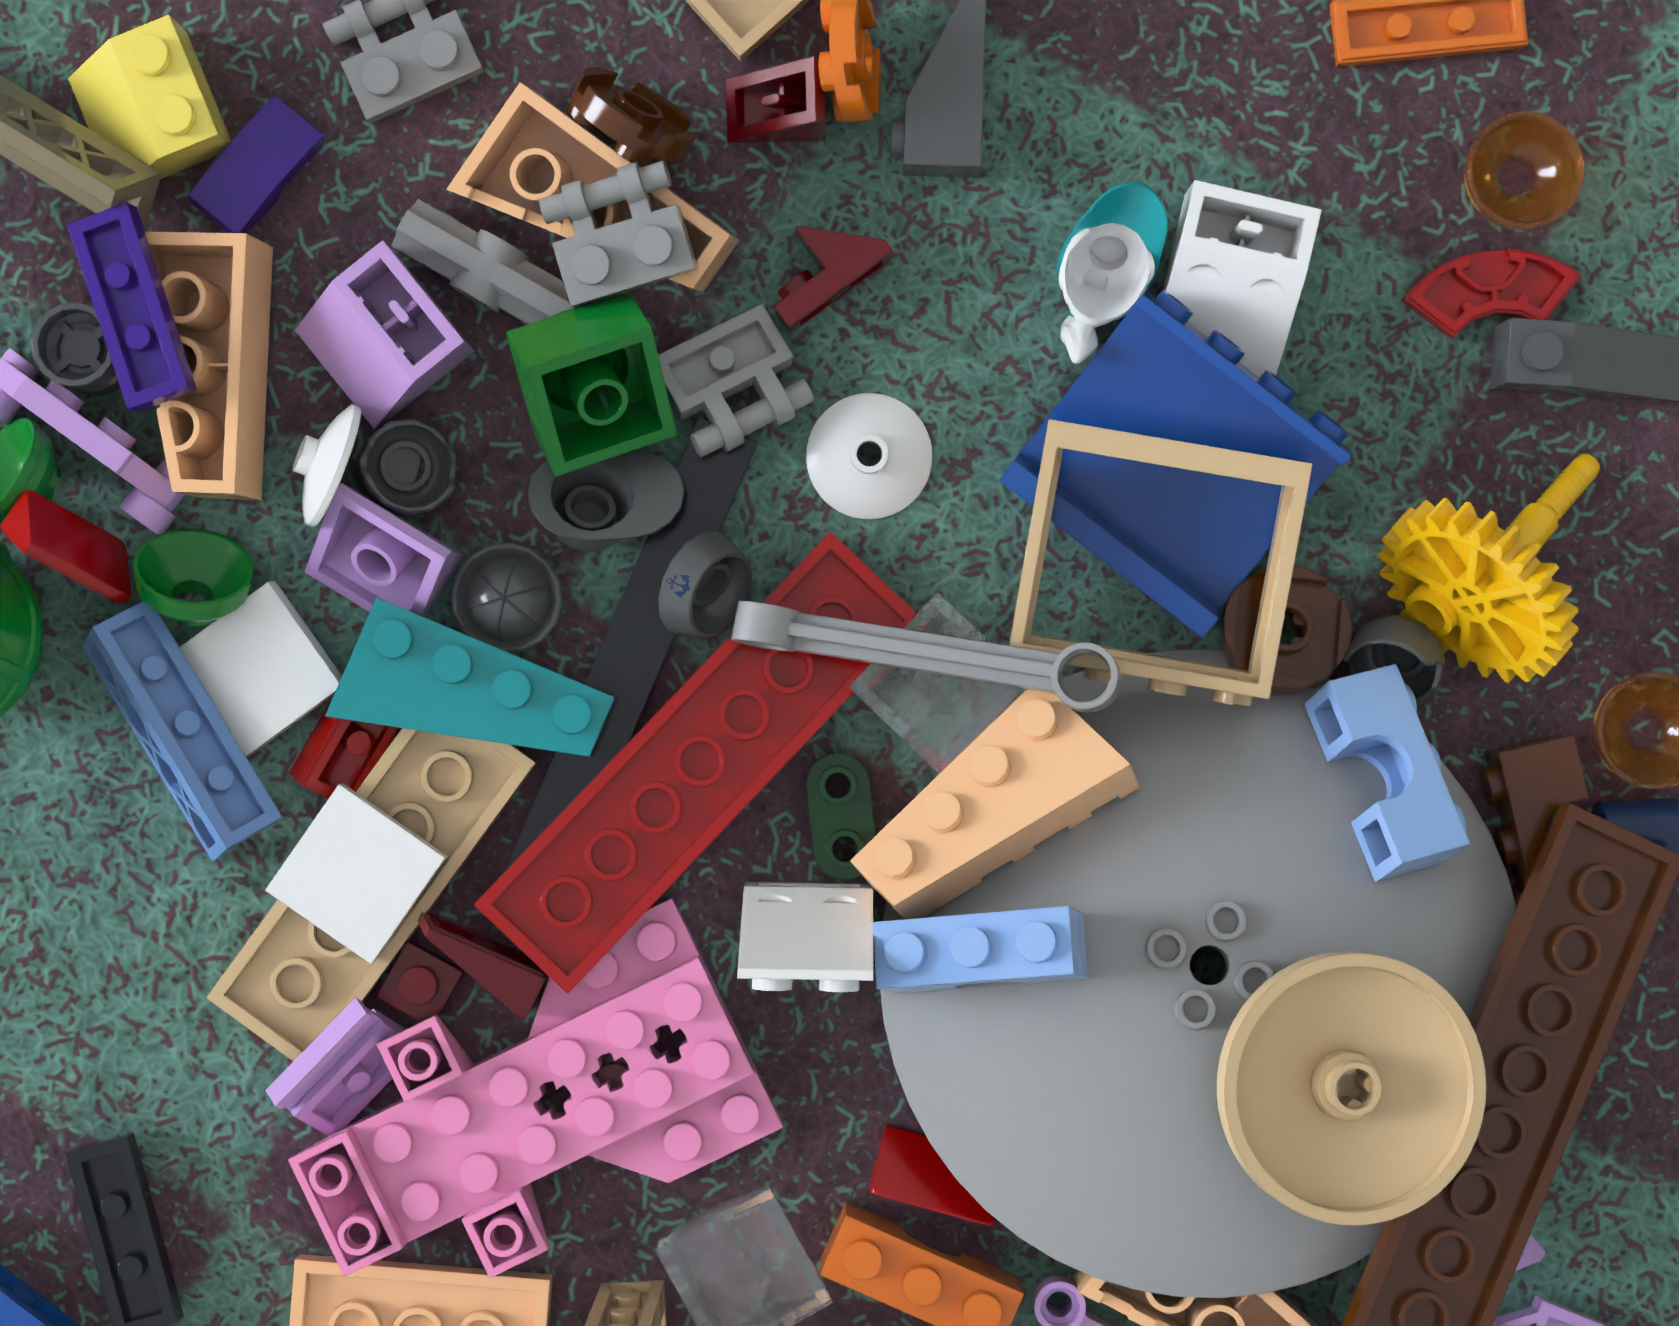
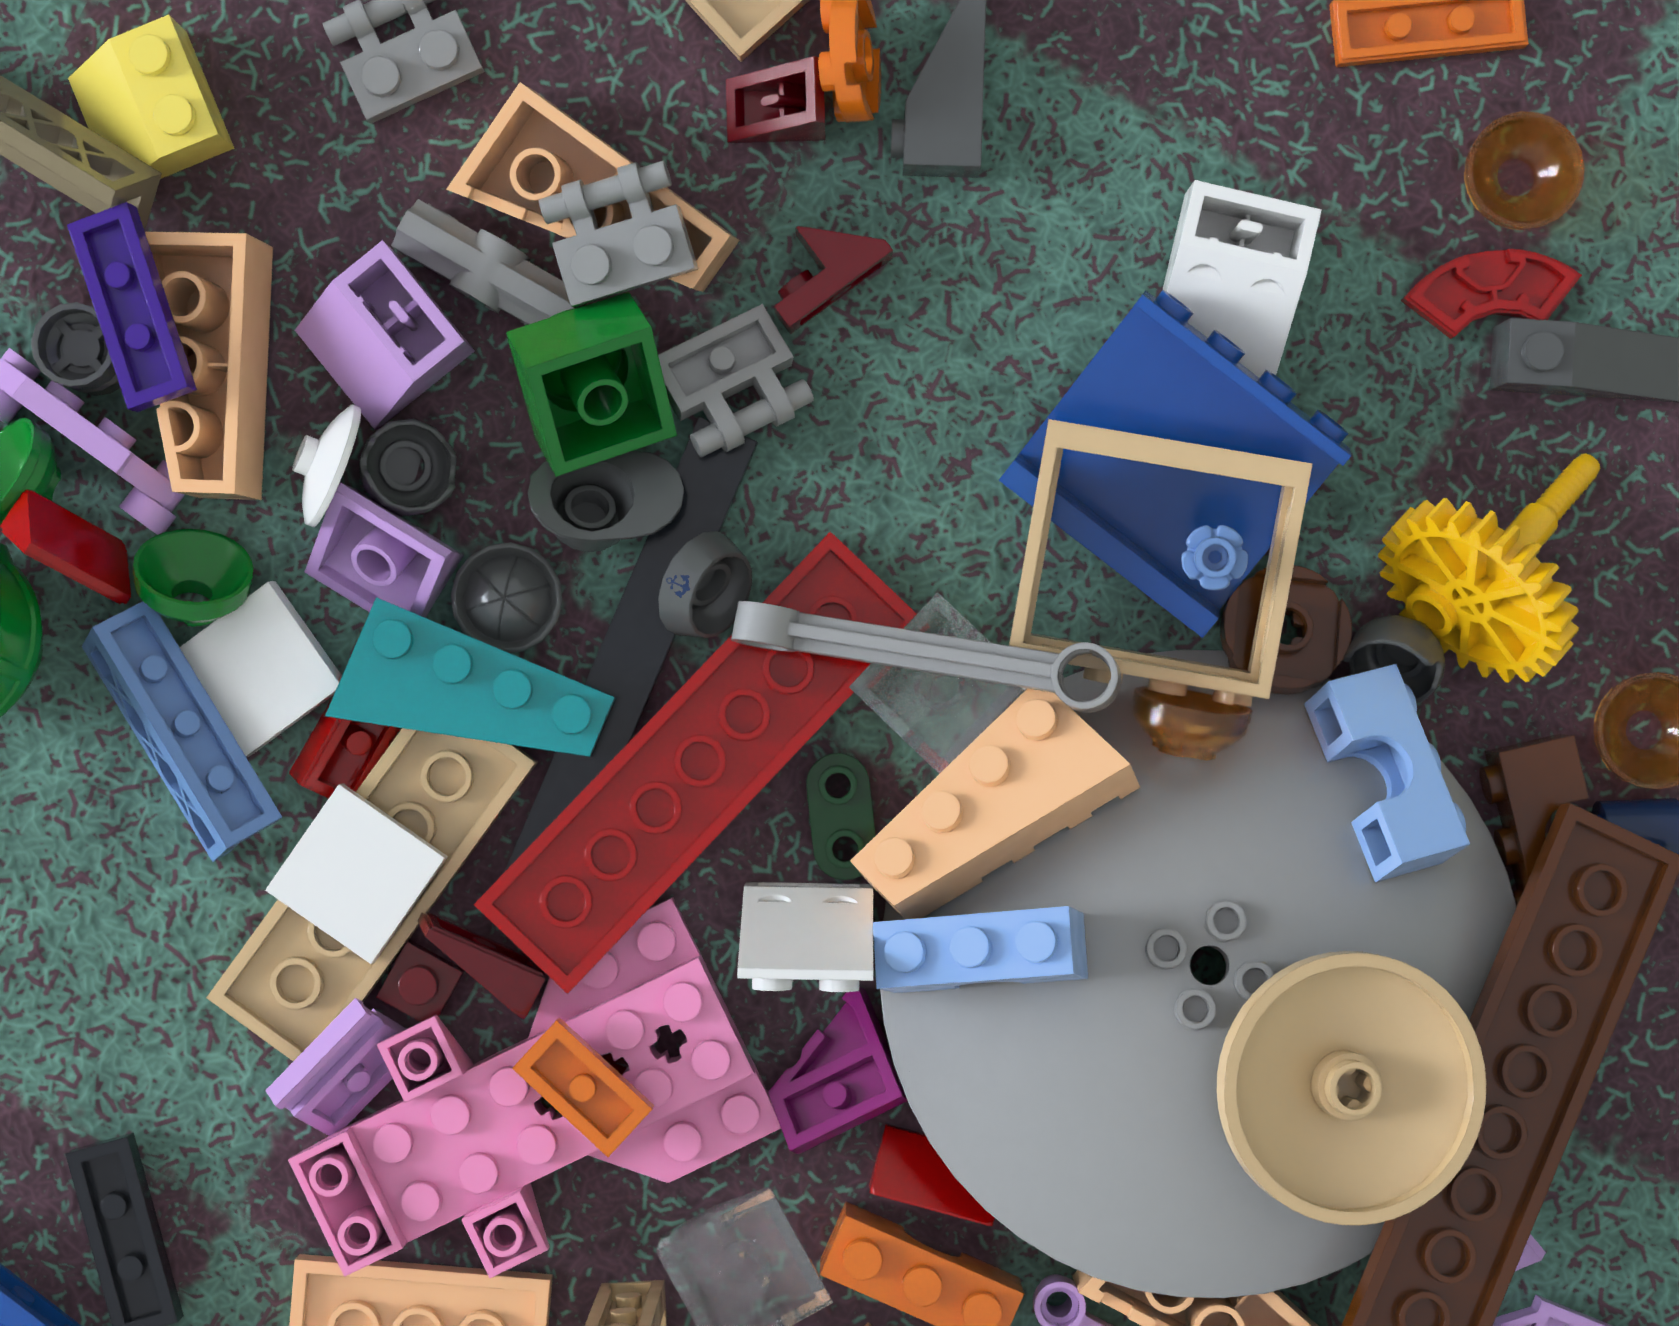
(255, 166): dark purple slope -> none
(583, 1087): none -> orange plate
(637, 119): reddish brown plate -> none
(839, 1079): none -> magenta wing
(863, 489): white dish -> none
(1109, 262): white hair -> none
(1190, 723): none -> clear orange piece
(1232, 562): none -> medium blue plate

